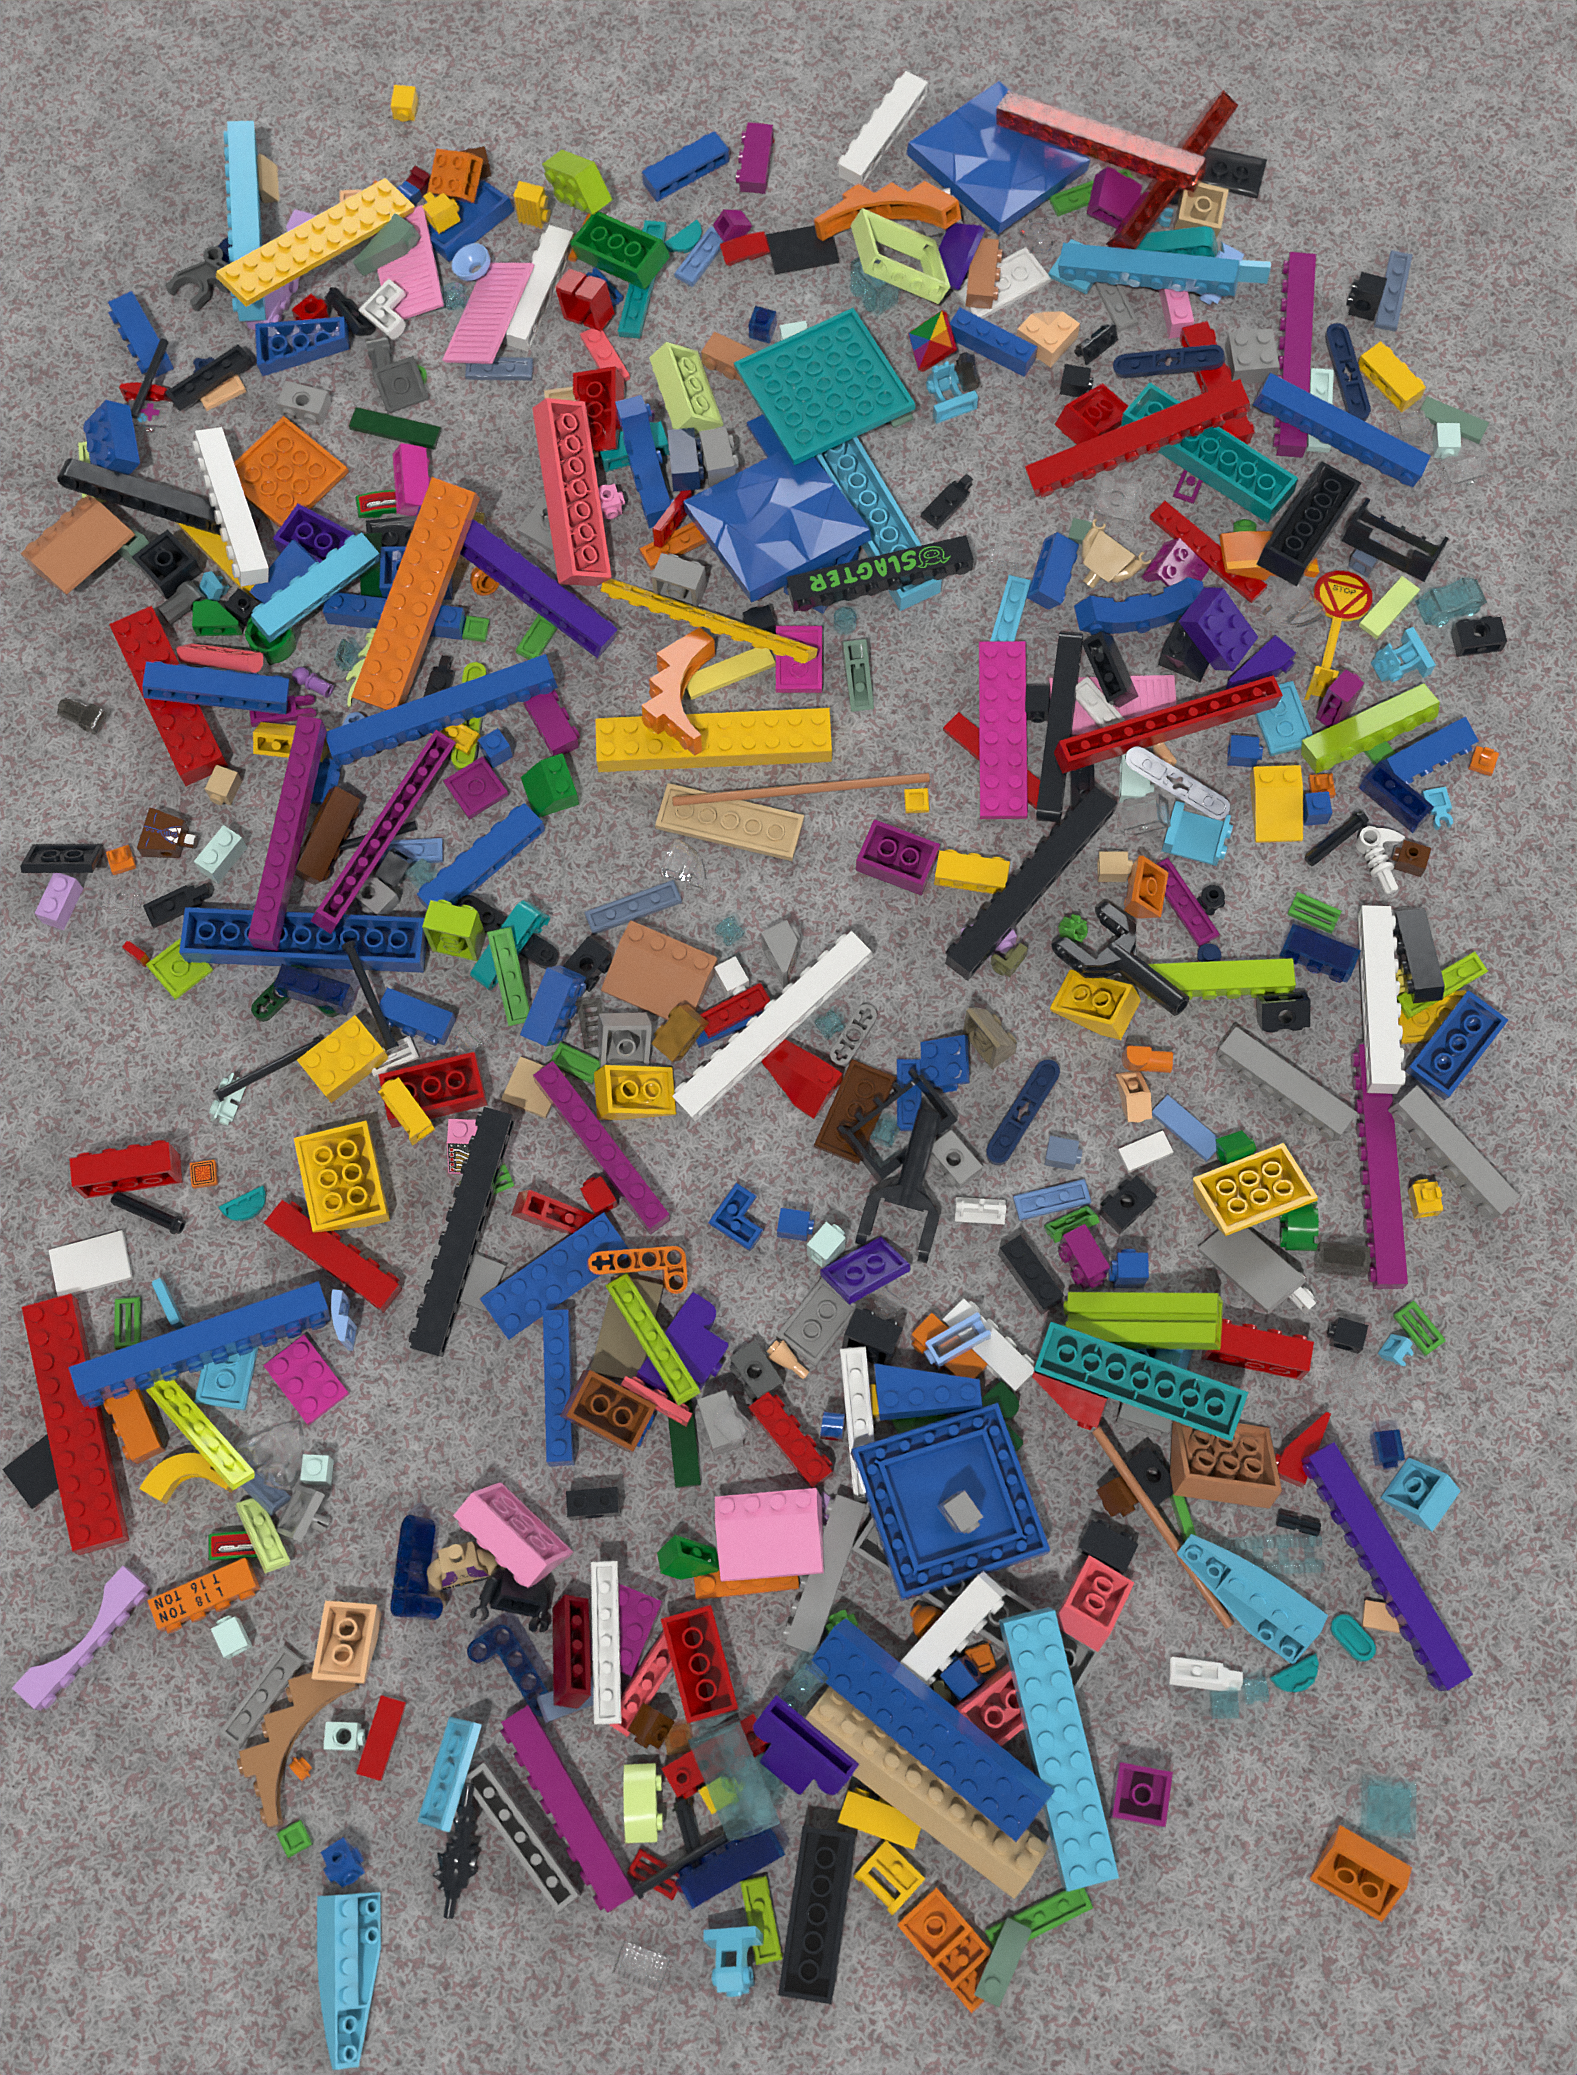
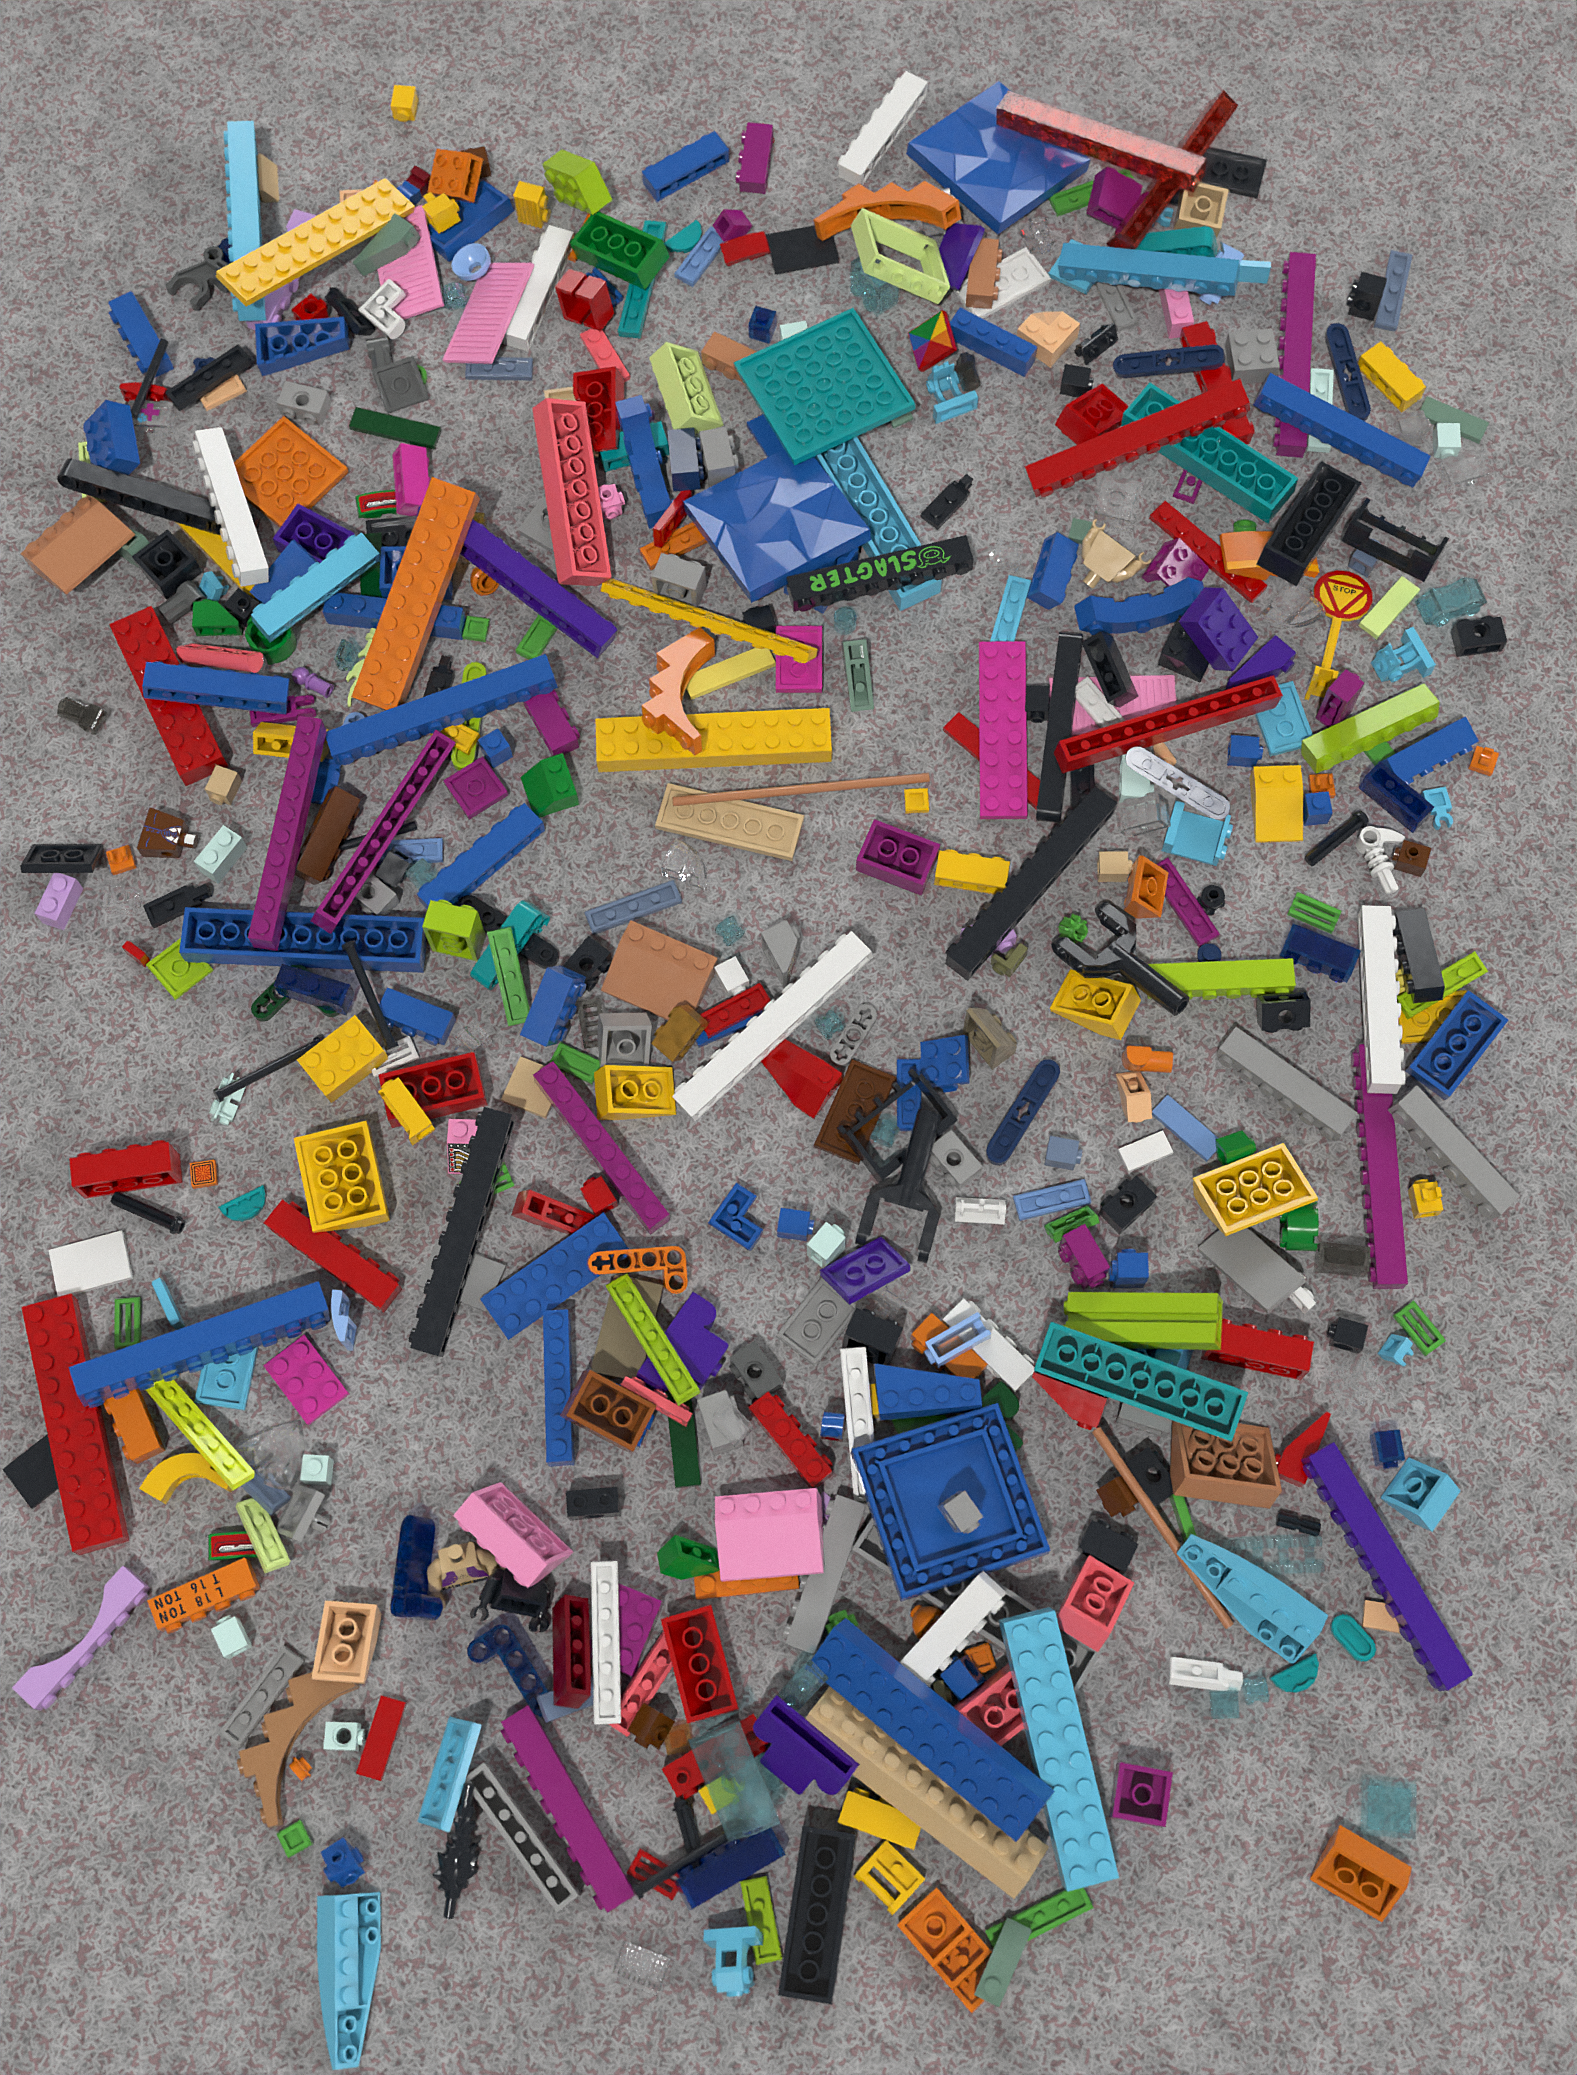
(640, 1803): yellowish green brick -> none
(782, 1355): light nougat cone -> none
(1030, 1274): black brick -> none

